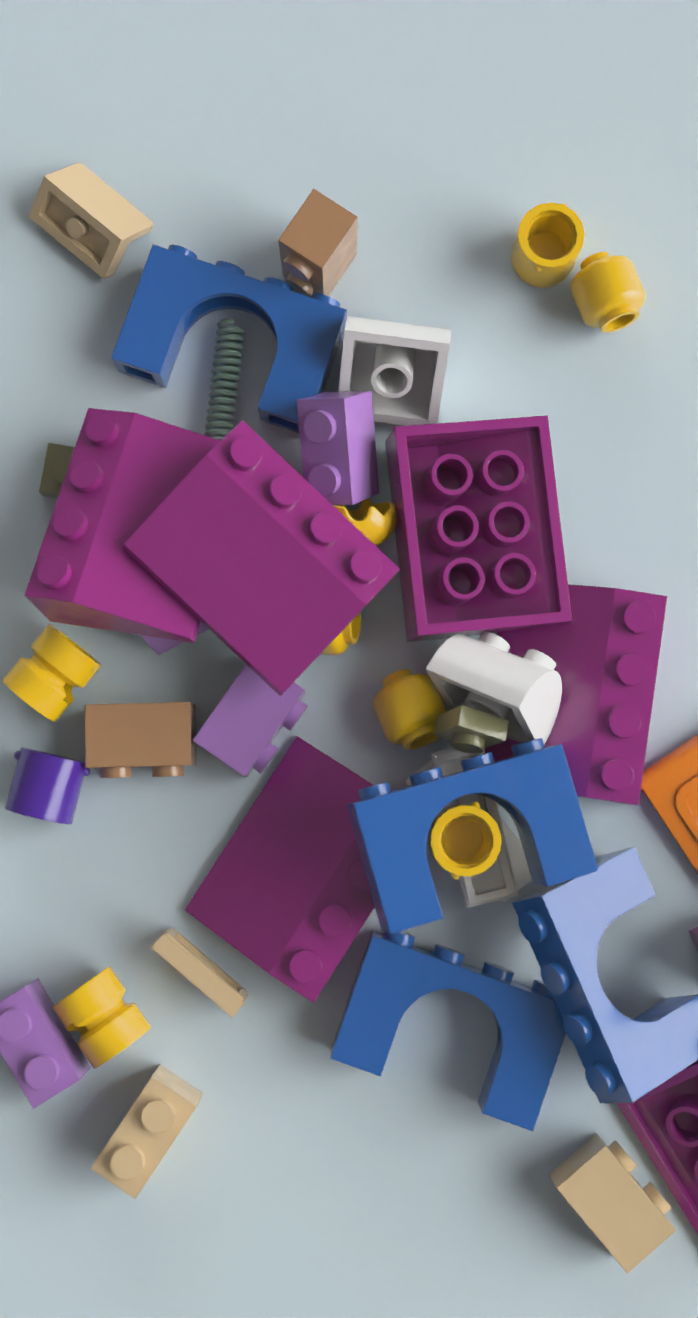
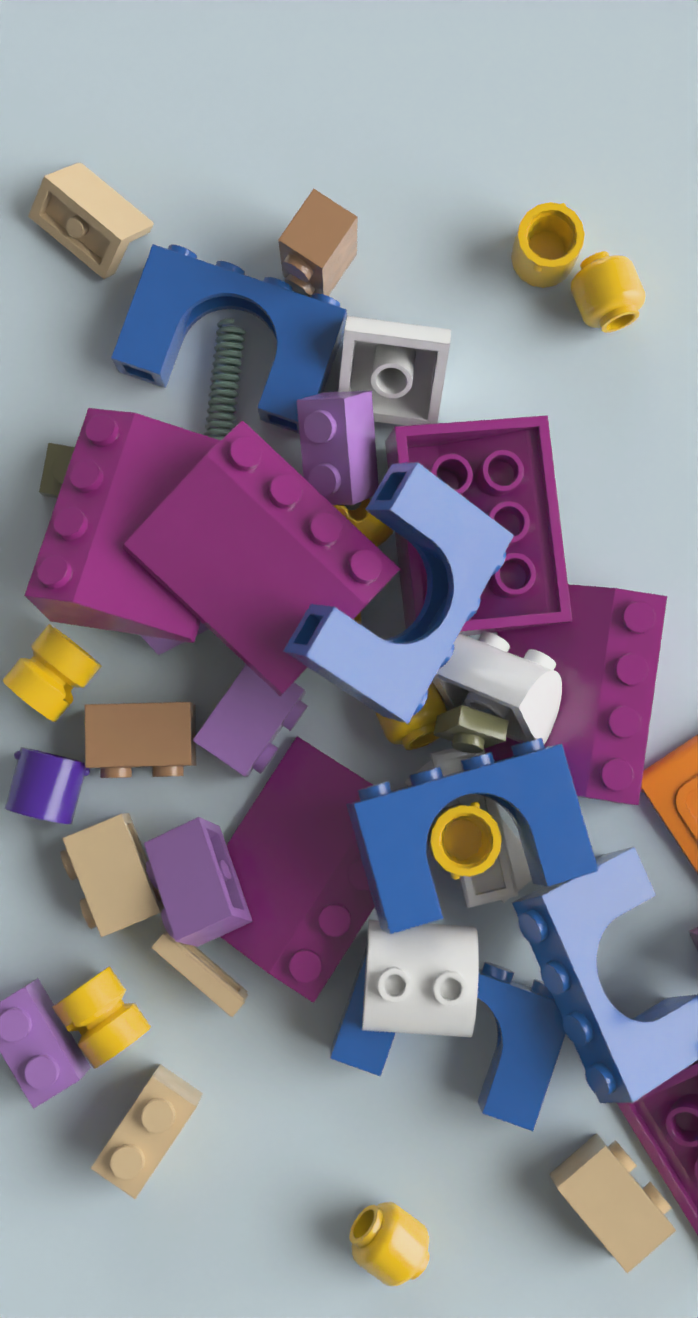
(111, 874): none -> tan brick
(196, 883): none -> medium lavender brick
(389, 1243): none -> yellow head
(421, 980): none -> white brick
(459, 555): none -> arch

